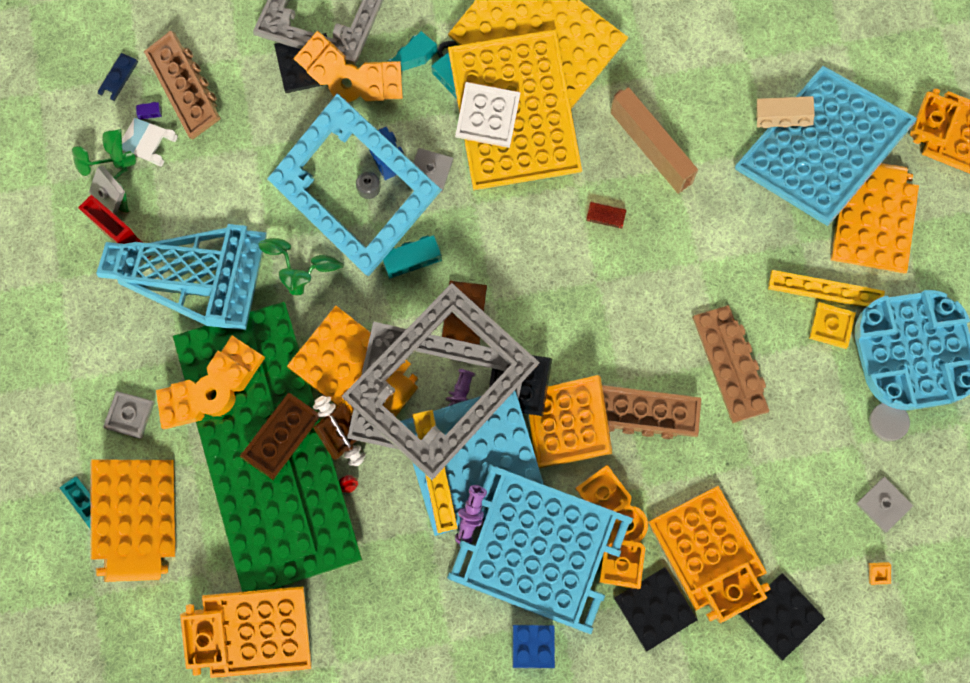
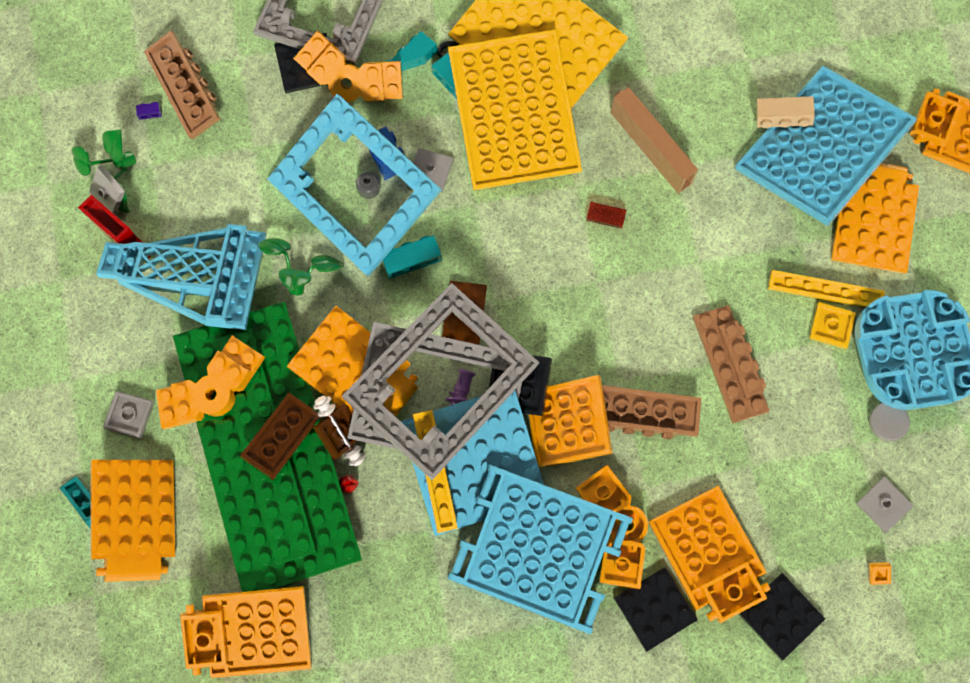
(118, 76): dark blue hinge -> none
(144, 139): white flag -> none
(471, 514): medium lavender piece -> none
(487, 115): white plate -> none
(533, 646): blue brick -> none

